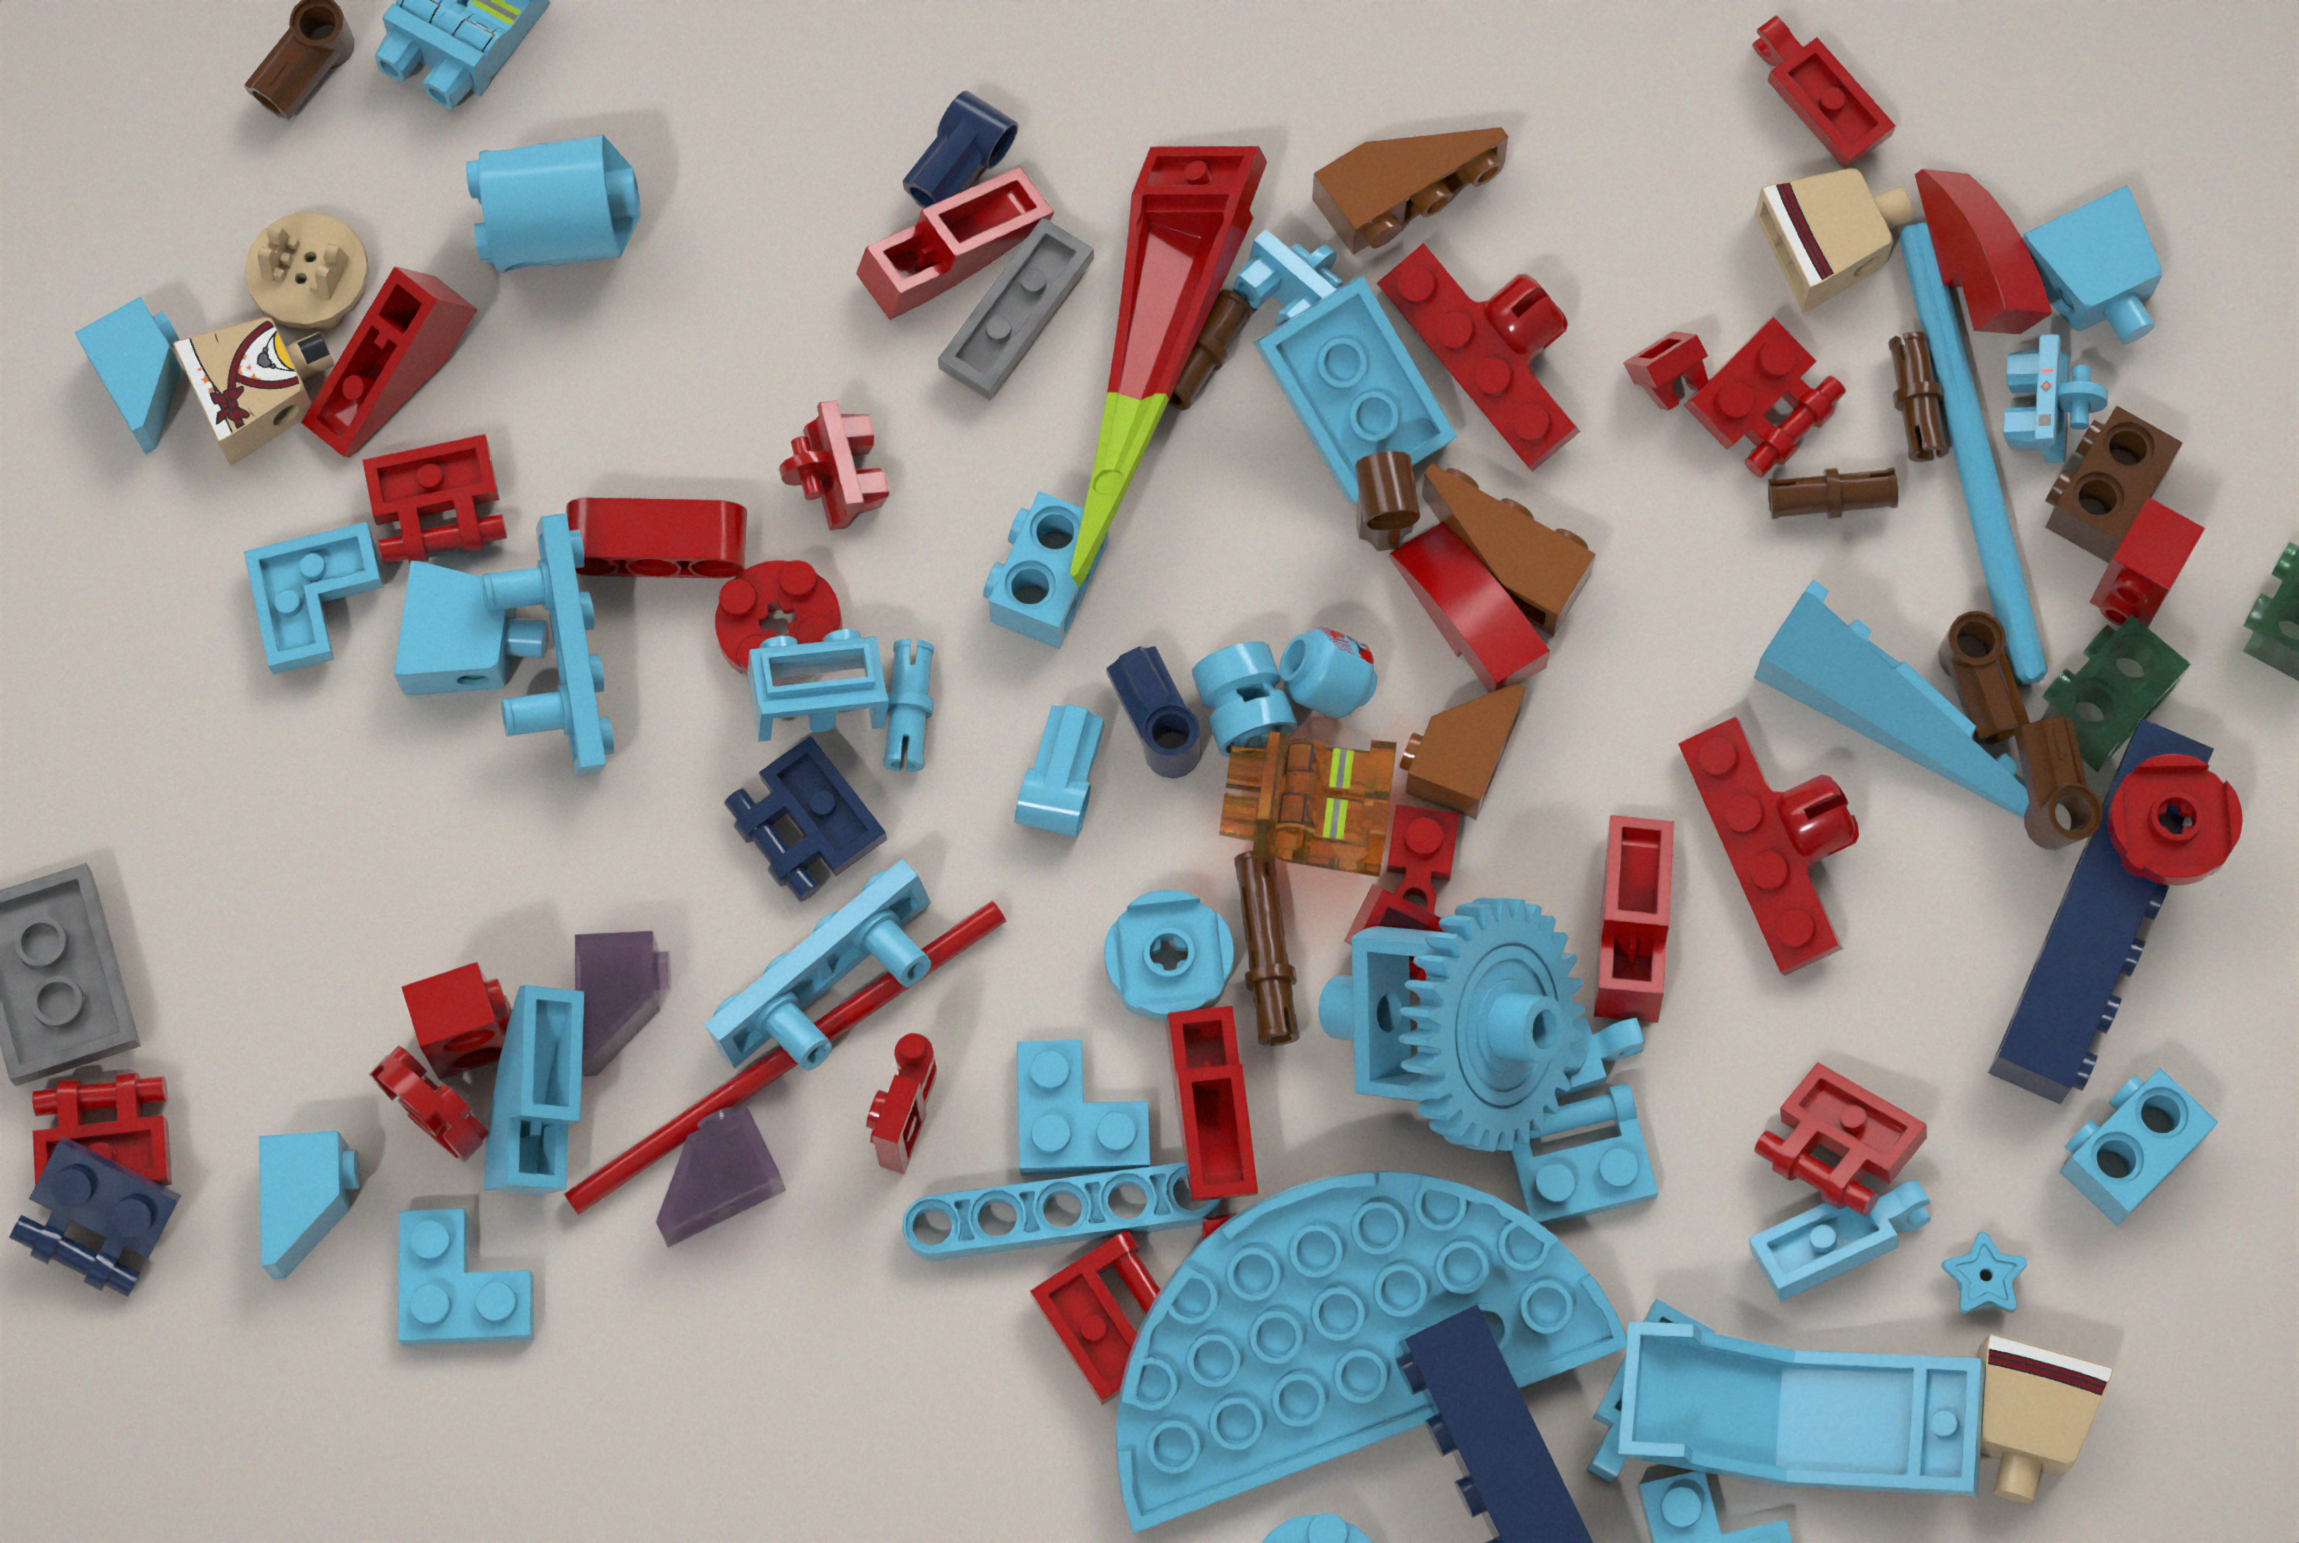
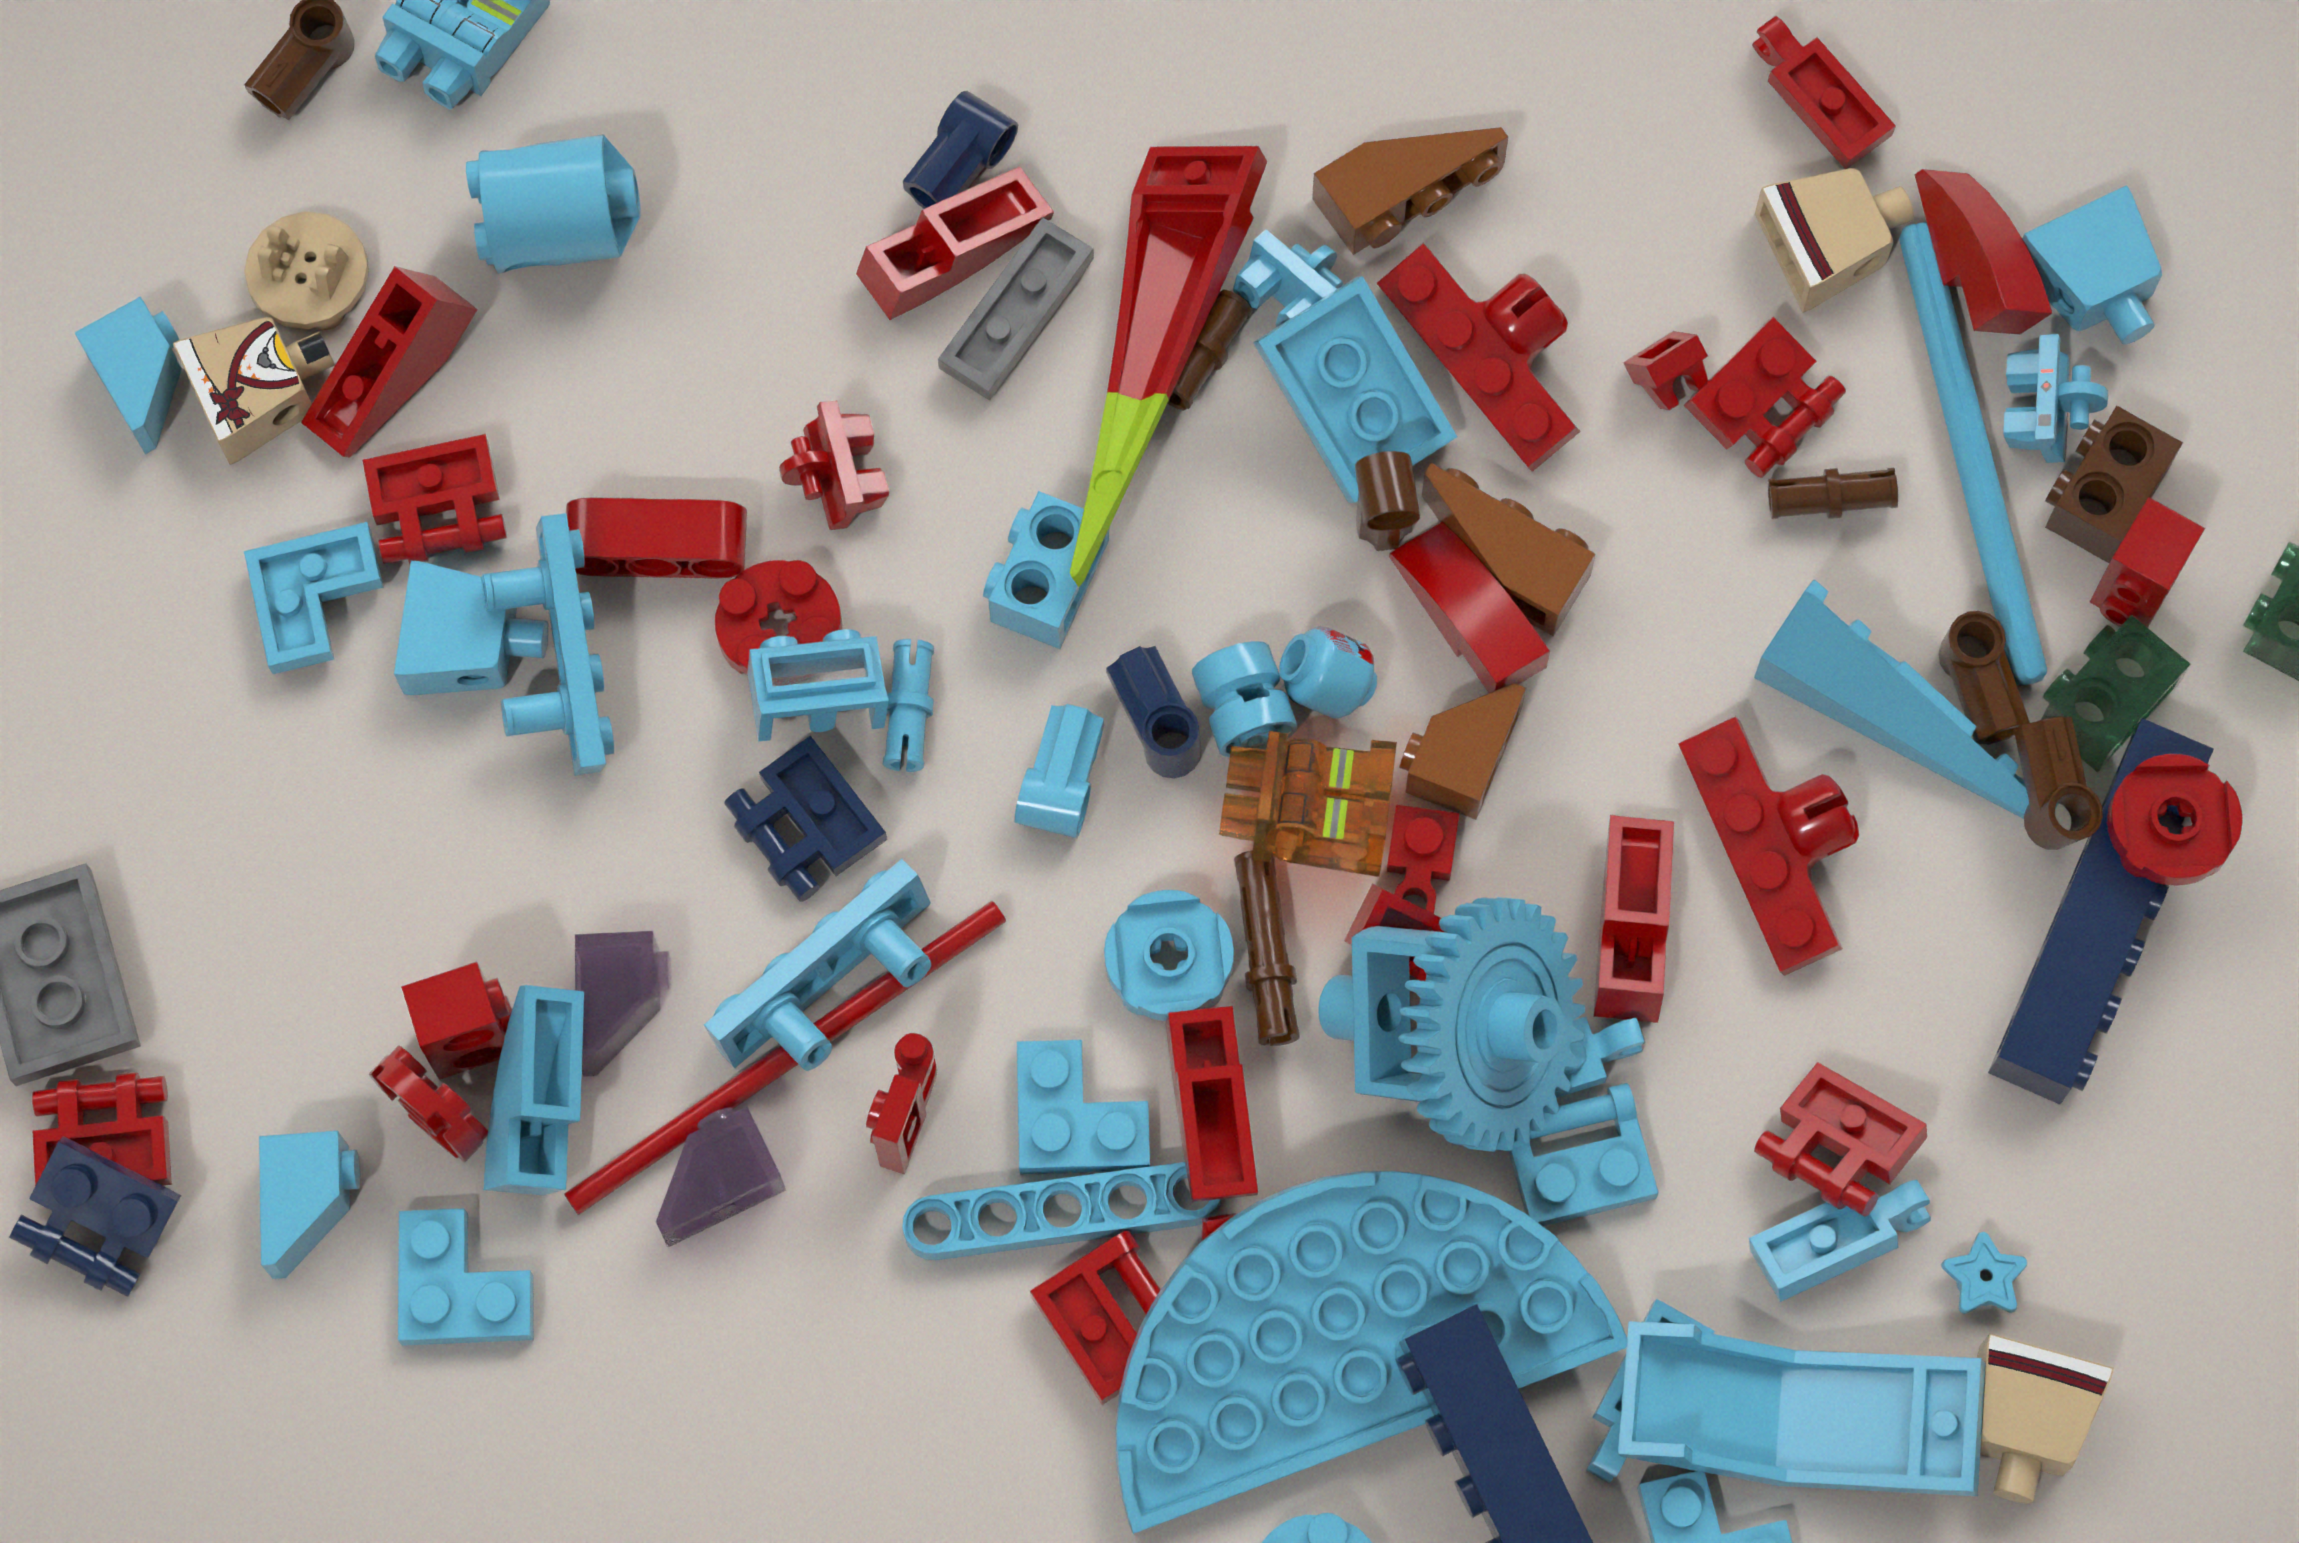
(1918, 396): reddish brown pin -> none
(2146, 1154): medium azure brick -> none

